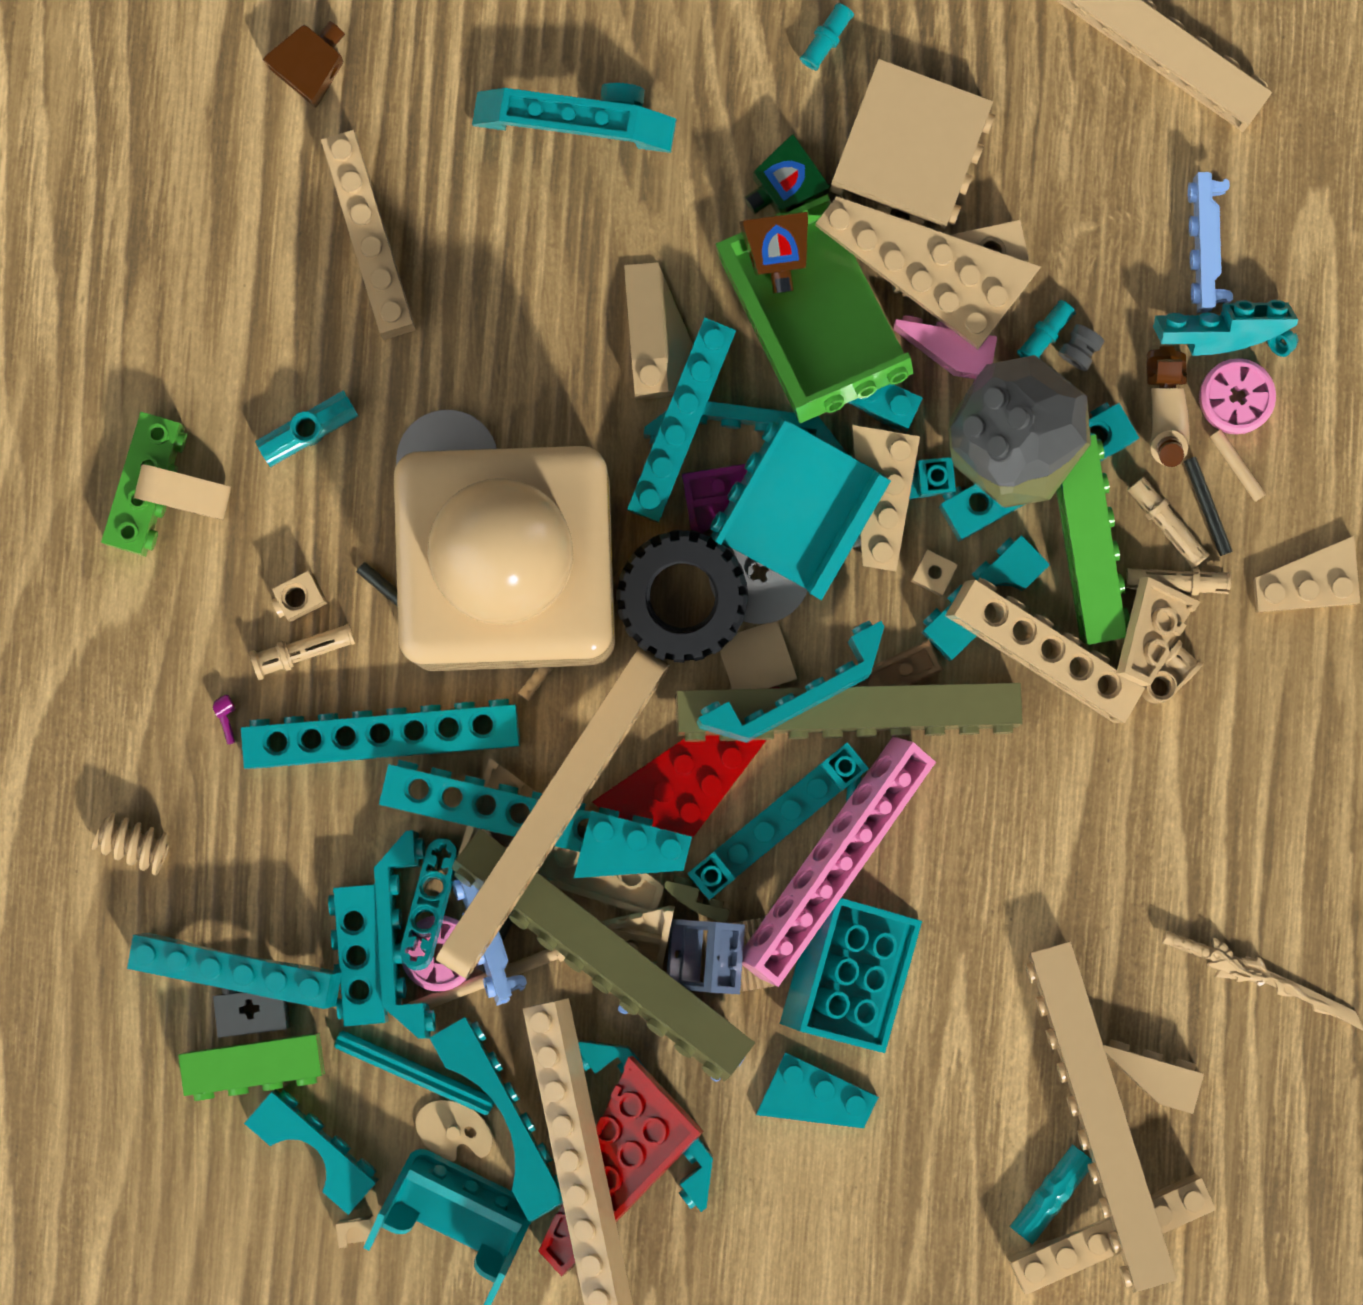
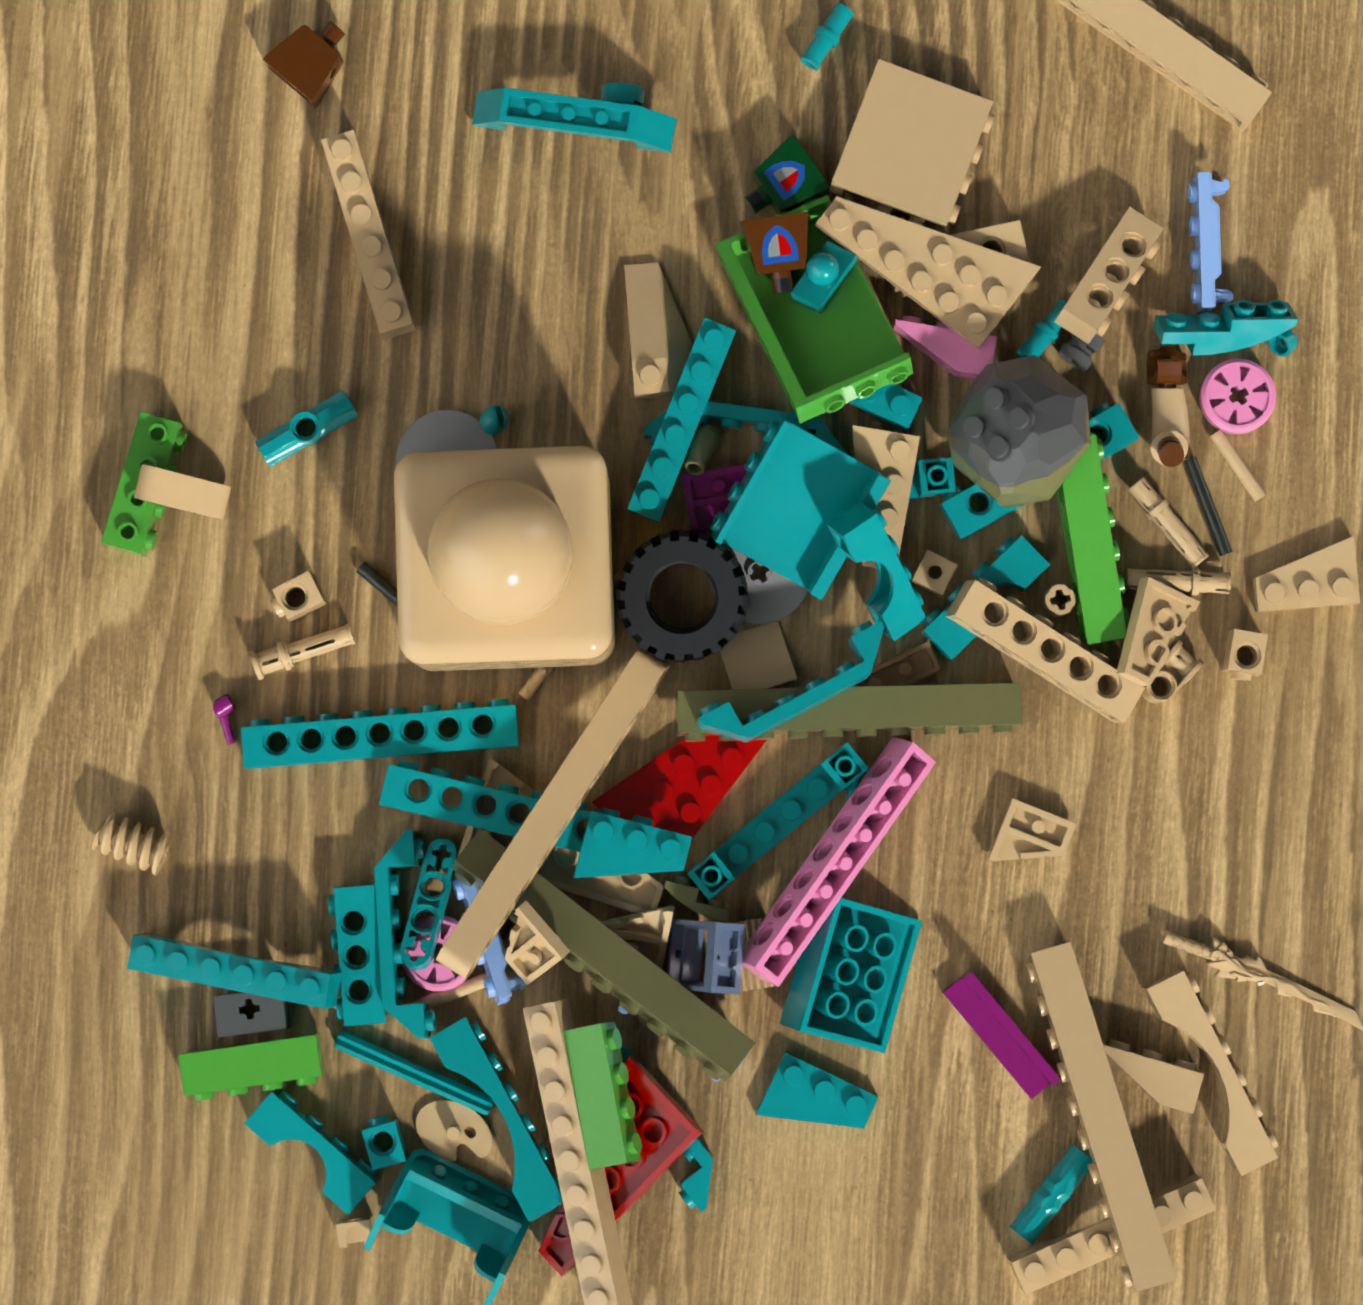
(382, 1158): none -> teal brick
(489, 420): none -> teal hinge
(533, 945): none -> tan wing
(602, 1095): none -> bright green brick
(702, 449): none -> olive cone
(823, 276): none -> teal tile
(863, 538): none -> teal arch
(1000, 1034): none -> magenta fence
(1030, 834): none -> tan wing
(1063, 591): none -> tan bush
(1079, 313): none -> tan brick
(1242, 1133): none -> tan arch
(1255, 643): none -> tan brick

